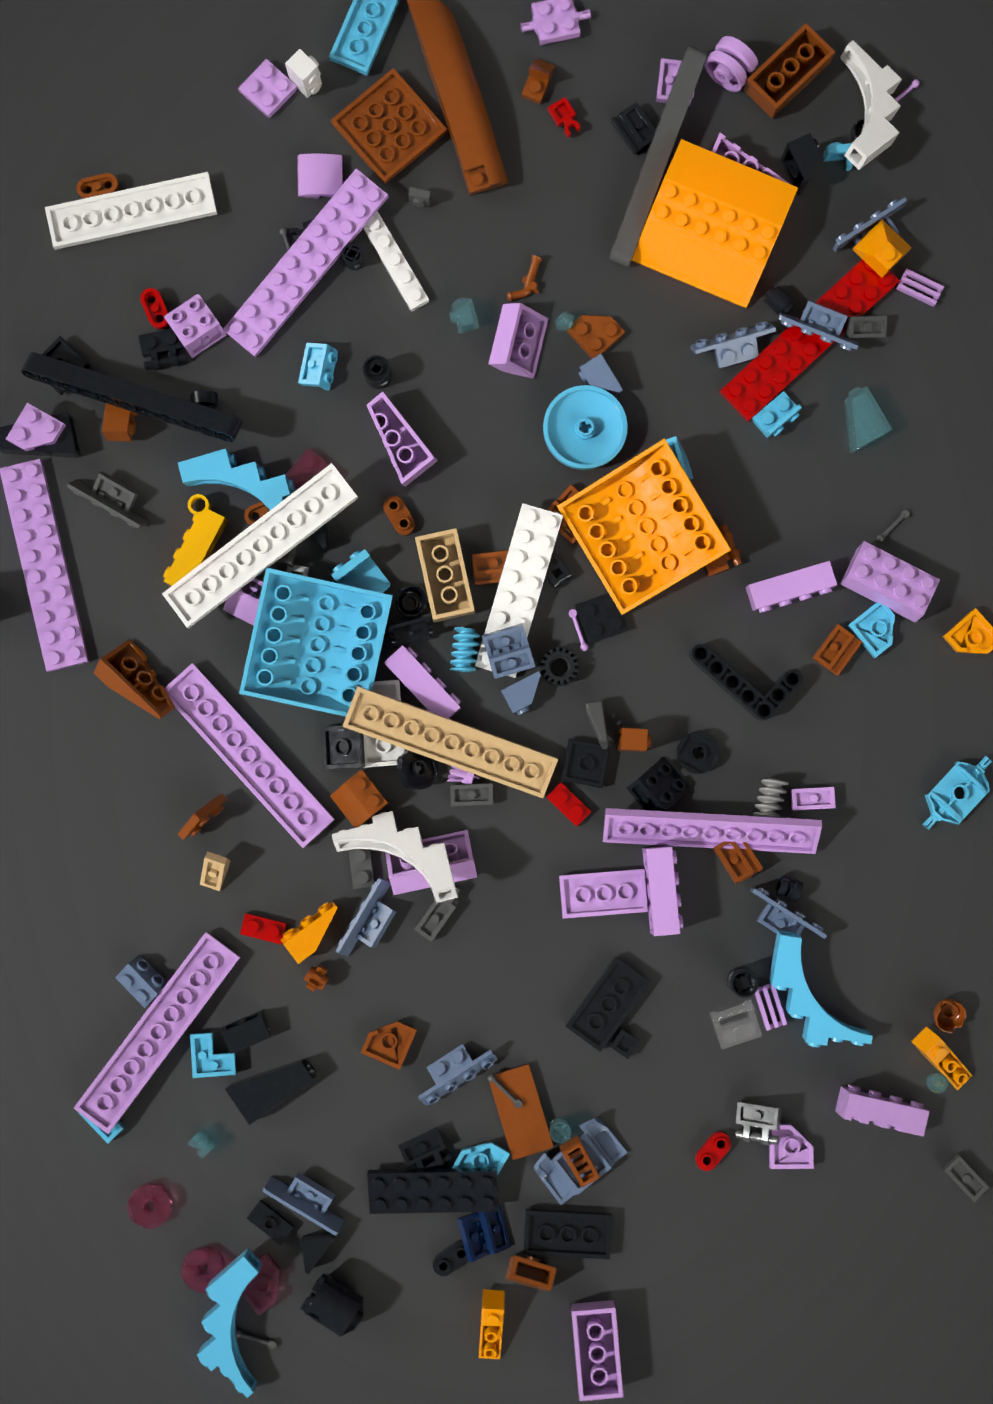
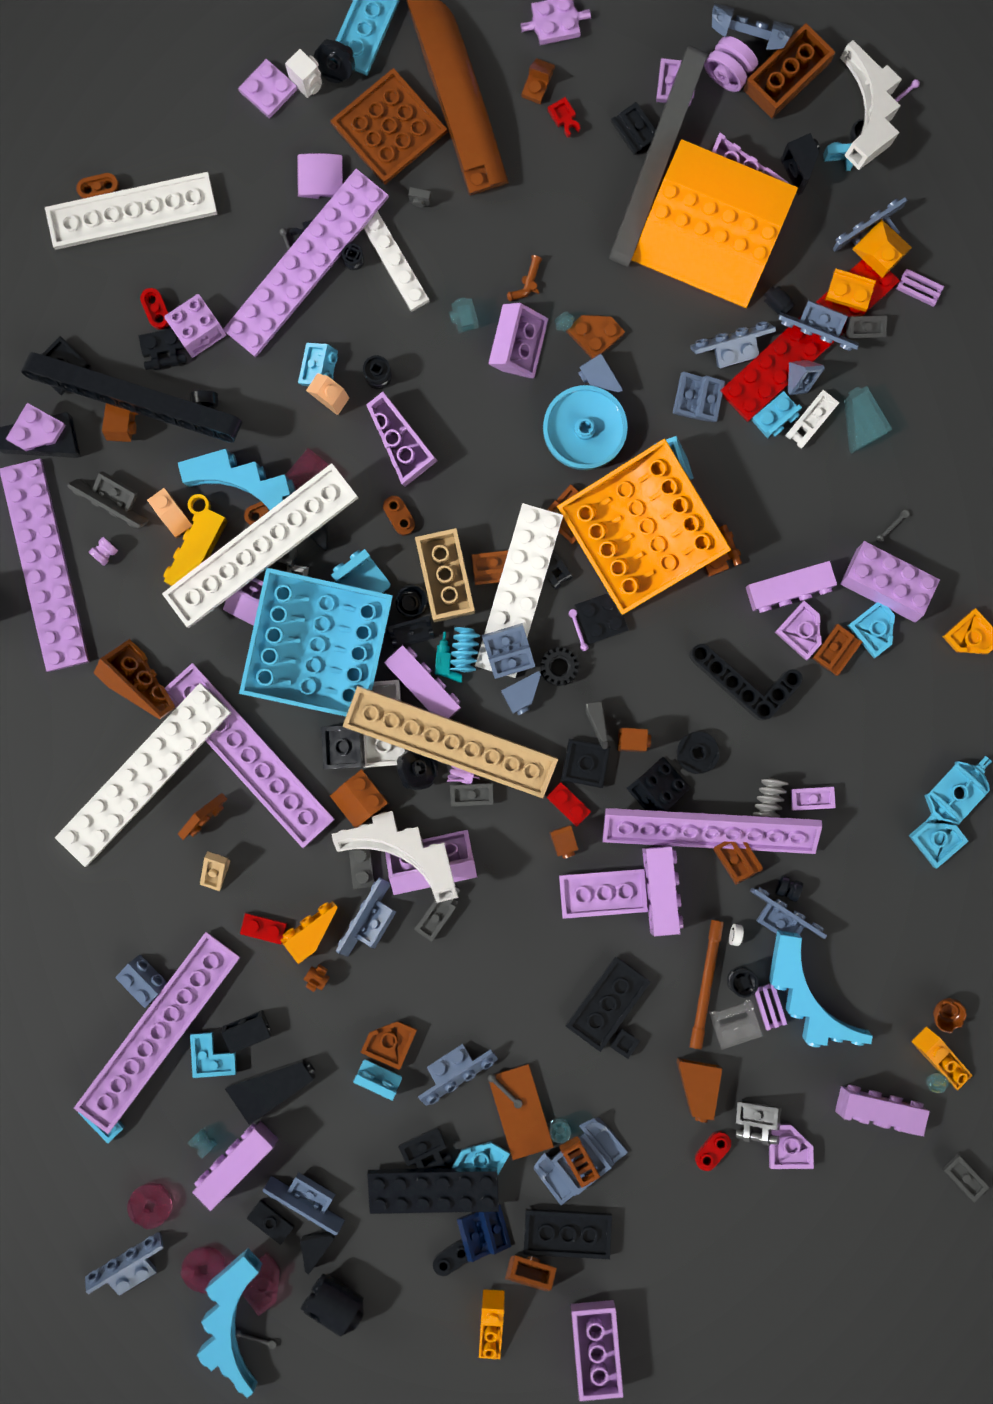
(103, 551): none -> lavender wheel
(128, 1268): none -> sand blue bracket
(143, 775): none -> white plate
(169, 512): none -> light nougat slope
(232, 1168): none -> lavender brick
(328, 393): none -> light nougat slope
(342, 54): none -> black plate
(378, 1079): none -> medium azure bracket
(443, 660): none -> teal piece
(564, 841): none -> dark orange slope
(698, 397): none -> sand blue slope
(698, 1030): none -> dark orange piece
(701, 1087): none -> dark orange slope
(736, 935): none -> white tile
(777, 35): none -> sand blue piece
(802, 630): none -> lavender plate
(803, 376): none -> sand blue slope
(813, 418): none -> white plate
(850, 290): none -> light orange plate
(938, 841): none -> medium azure plate

